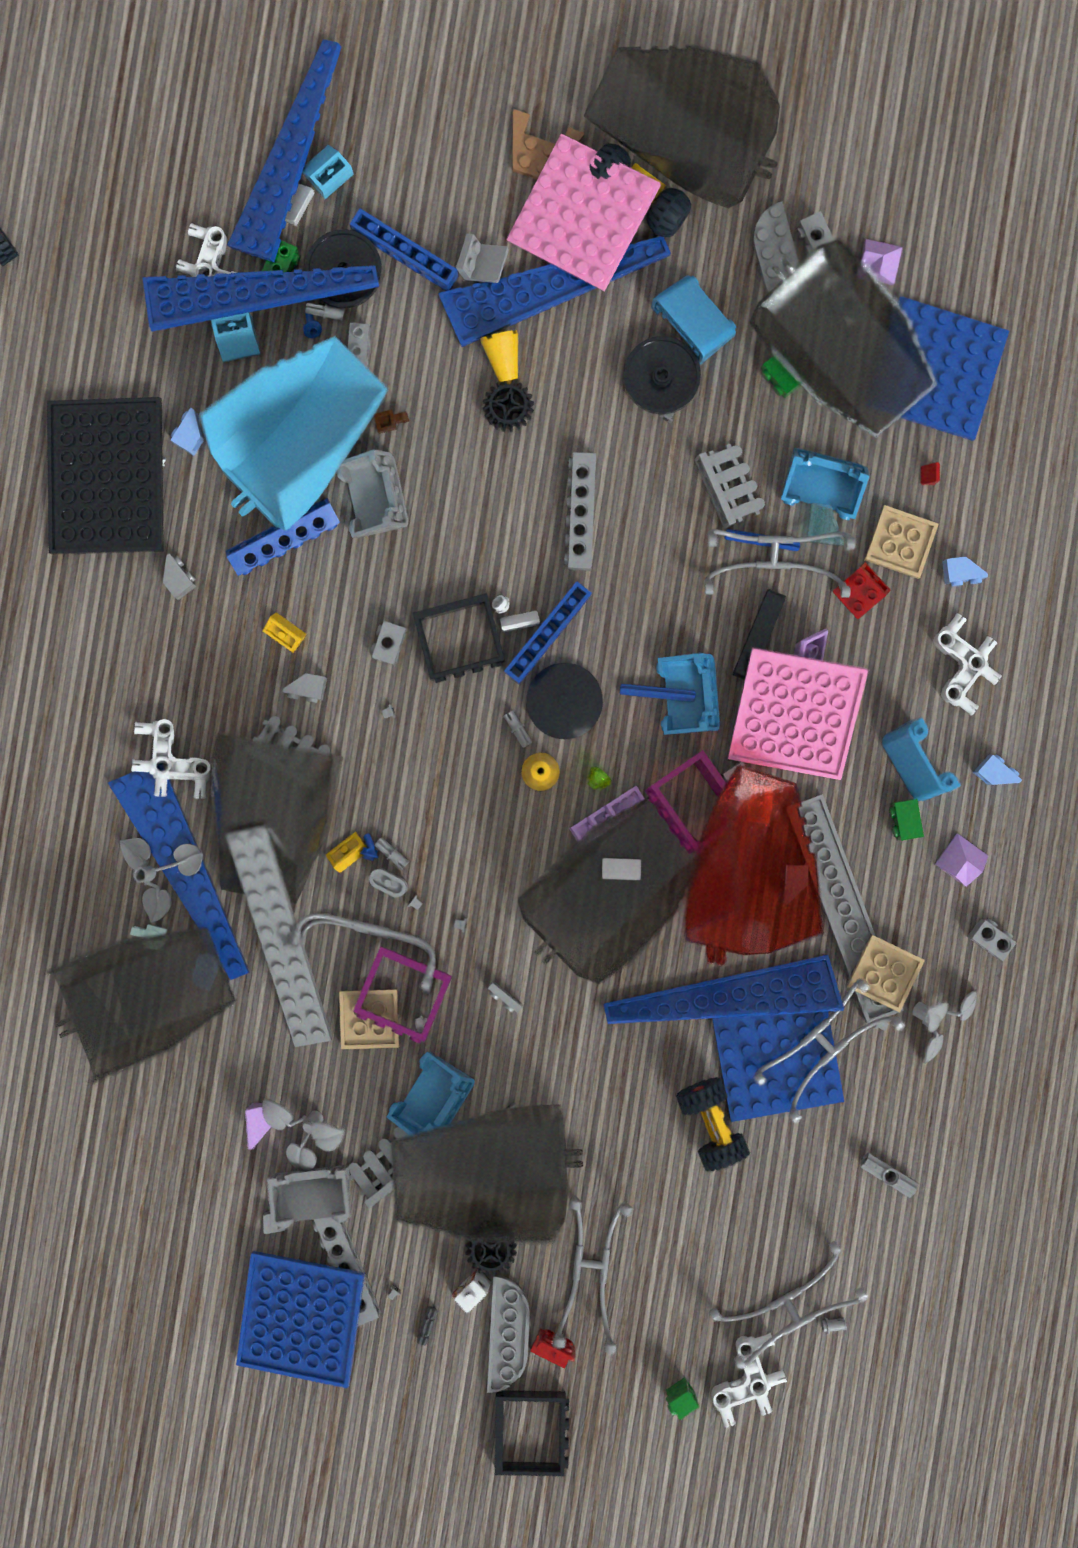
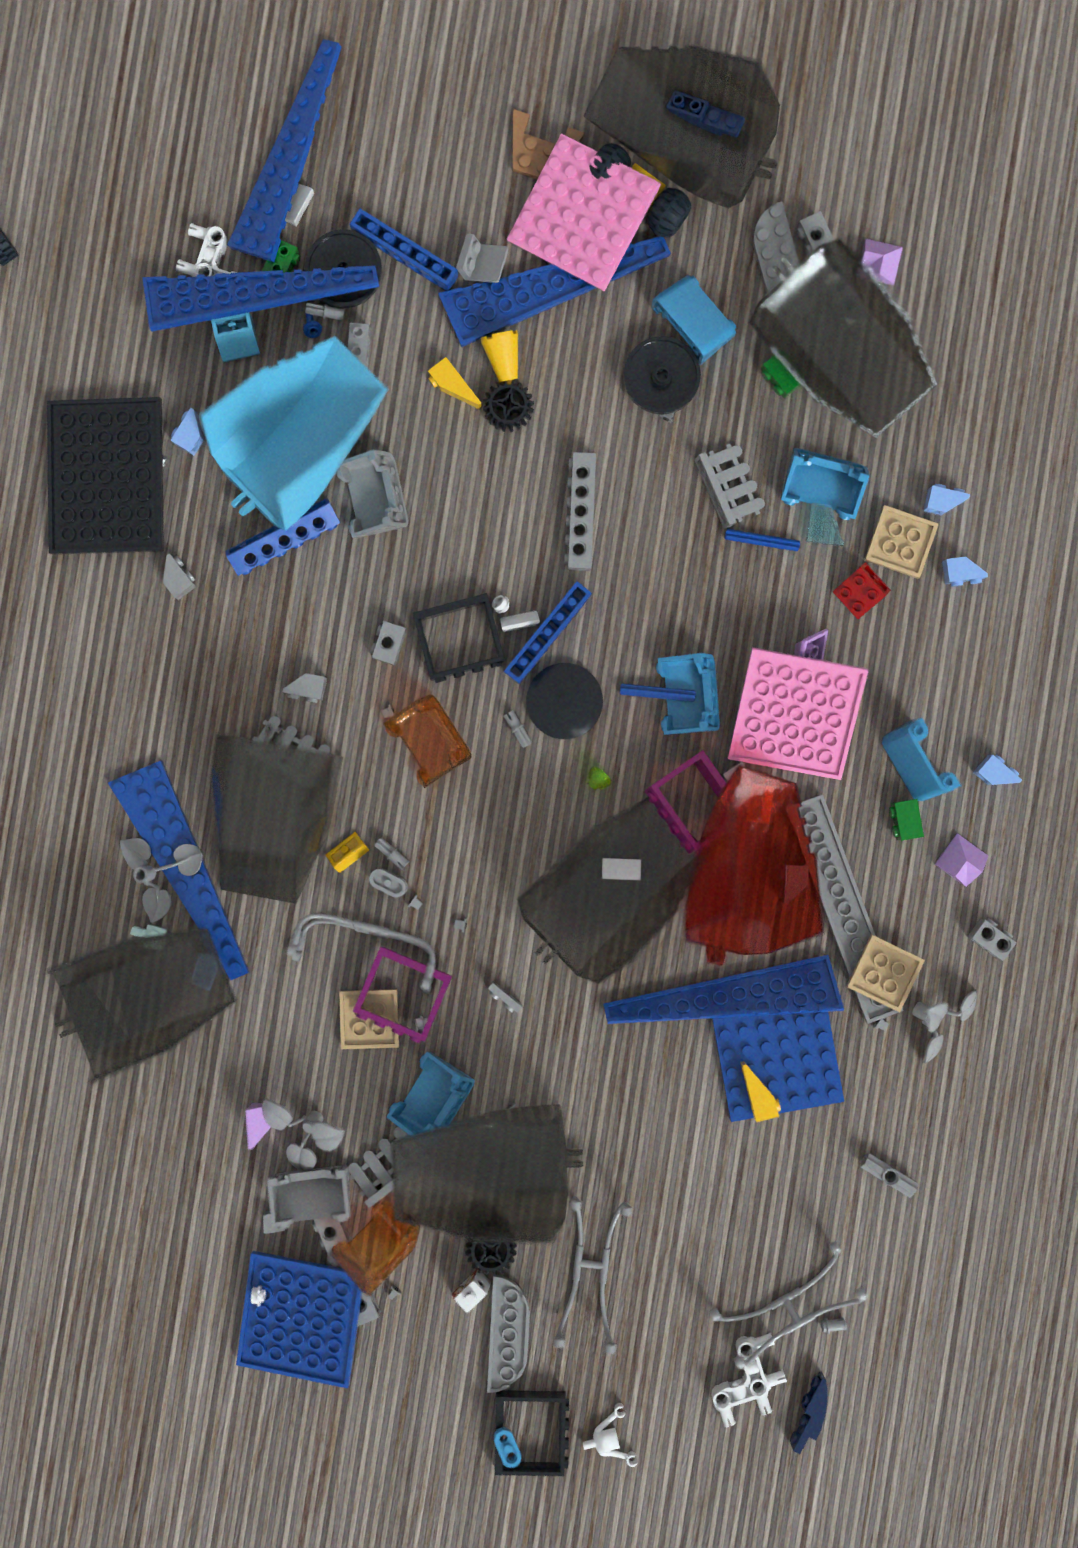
(177, 768): white pin -> none
(257, 1295): none -> white plate
(275, 927): light grey plate -> none
(284, 632): yellow slope -> none
(327, 171): medium azure slope -> none
(369, 852): blue plate -> none
(376, 1248): none -> clear orange windscreen
(387, 420): reddish brown plate -> none
(427, 1326): dark grey axle -> none
(429, 738): none -> clear orange windscreen
(450, 382): none -> yellow slope
(506, 1446): none -> dark azure plate
(543, 781): yellow cone -> none
(544, 1348): red bracket -> none
(606, 1440): none -> white piece
(611, 809): lavender slope -> none
(681, 1399): green brick -> none
(705, 116): none -> dark blue slope
(724, 1148): black plate -> none
(760, 630): black beam -> none
(762, 1102): none -> yellow slope
(774, 563): light grey bar -> none
(815, 1407): none -> dark blue slope
(832, 1051): light grey bar -> none
(930, 474): red slope -> none
(941, 500): none -> light blue slope
(963, 654): white pin -> none
(964, 364): blue plate -> none

